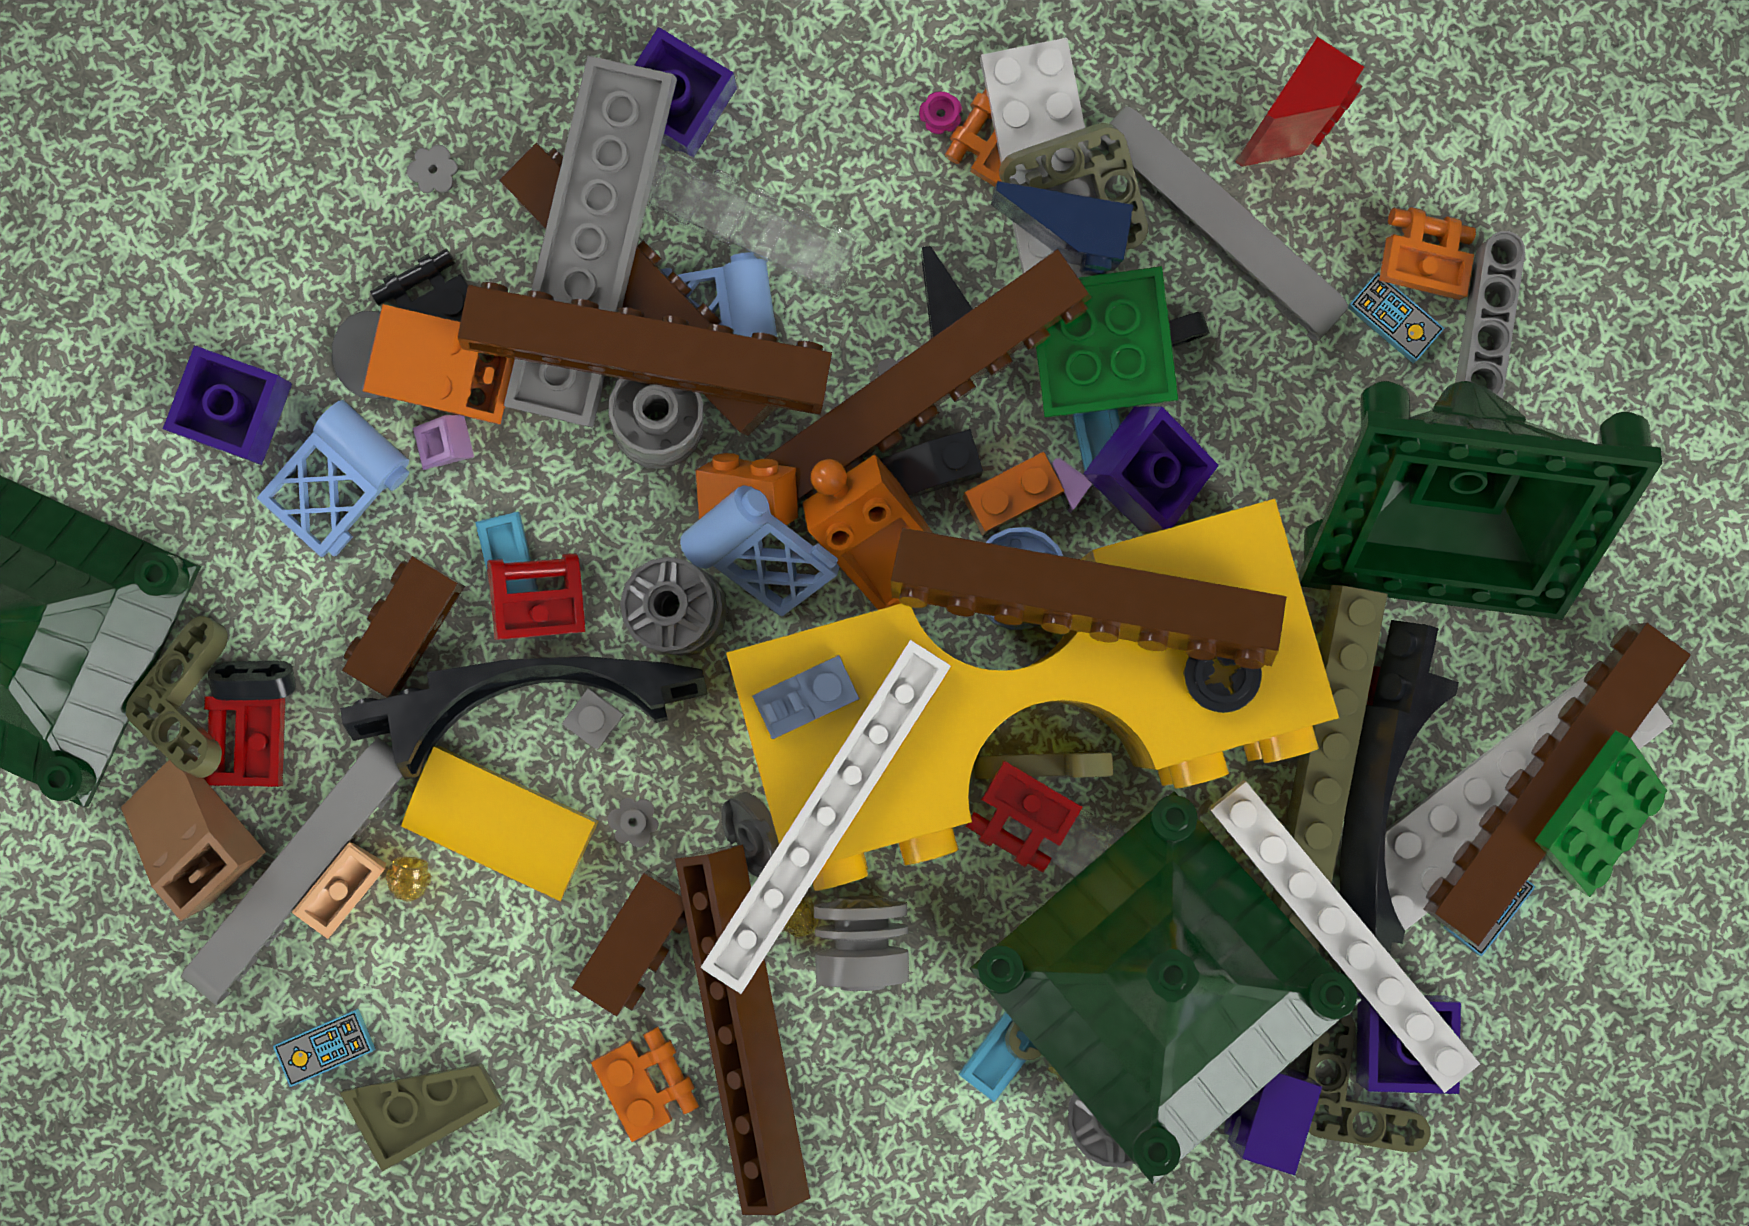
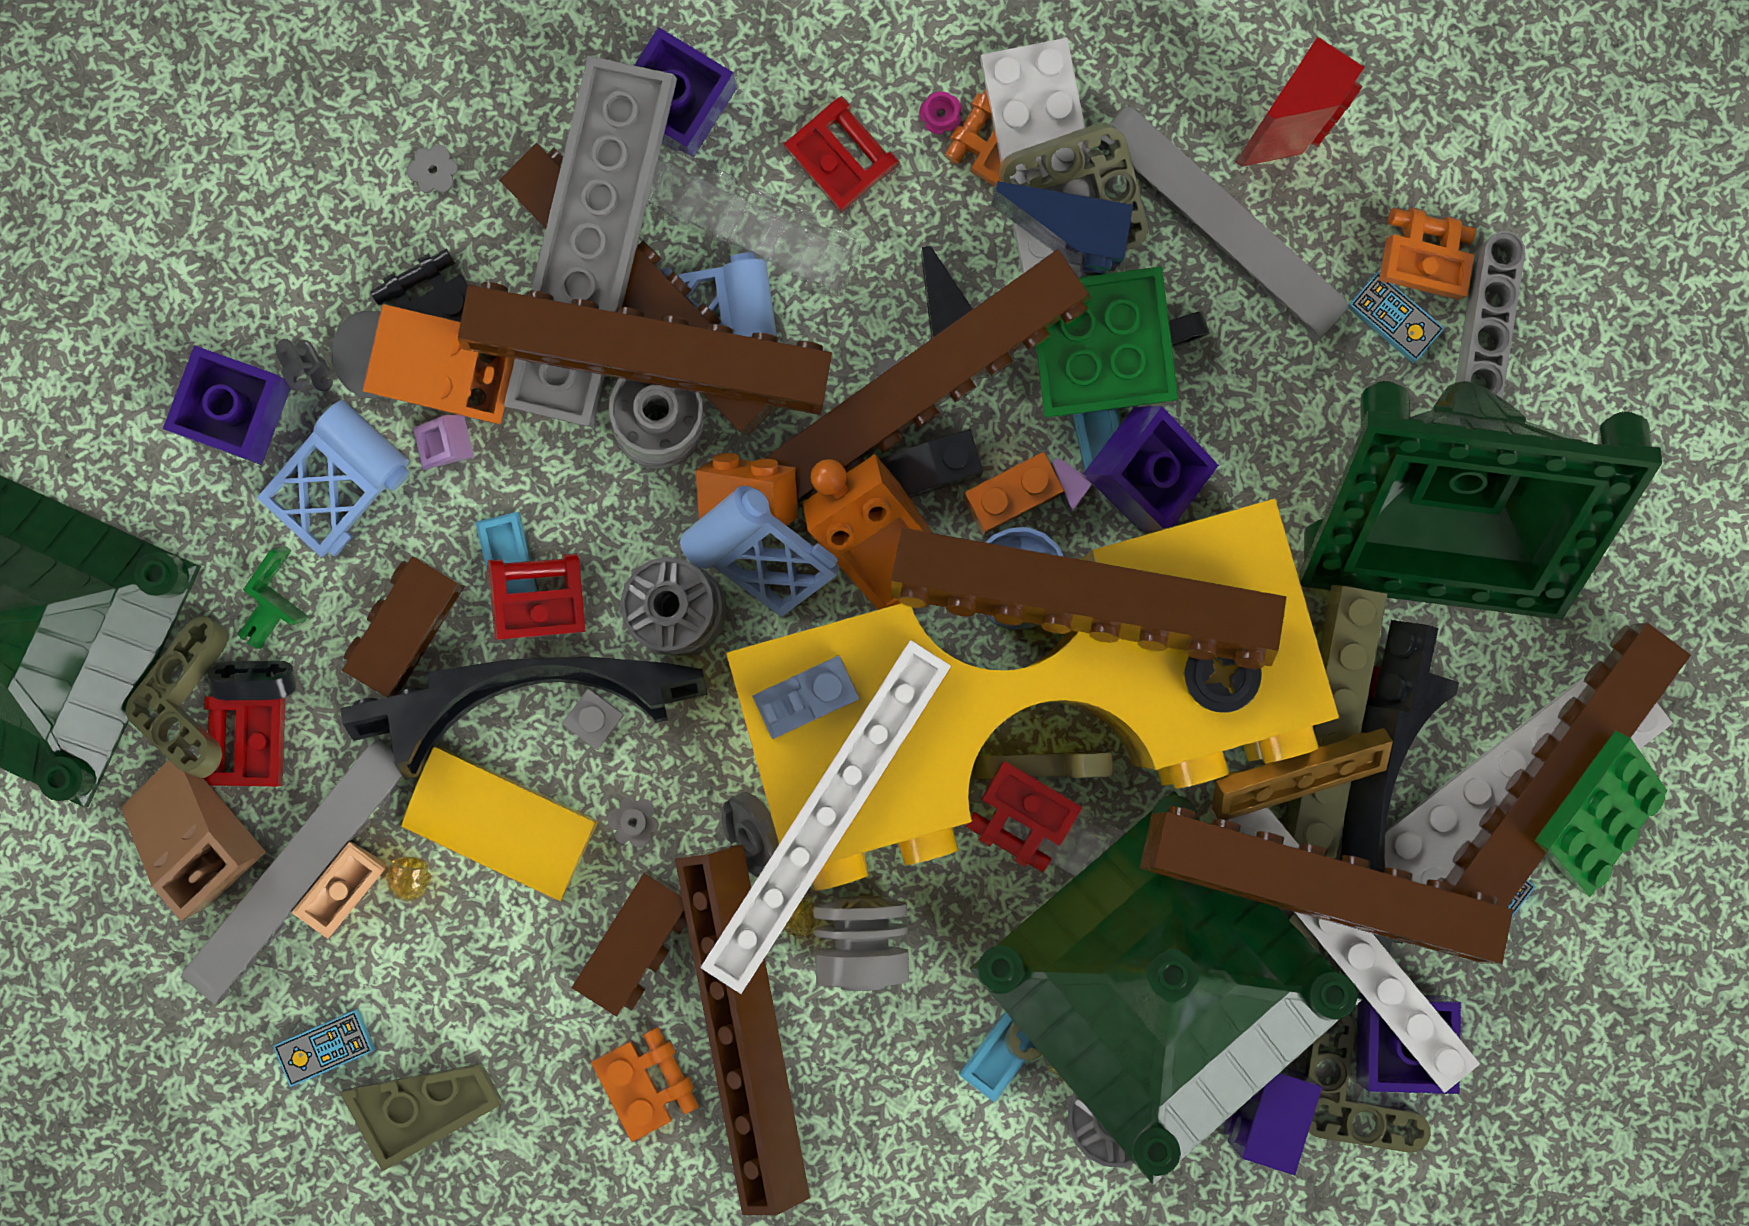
(271, 605): none -> green bracket
(299, 358): none -> dark grey piece
(830, 163): none -> red plate
(1301, 775): none -> pearl gold plate
(1326, 887): none -> reddish brown brick

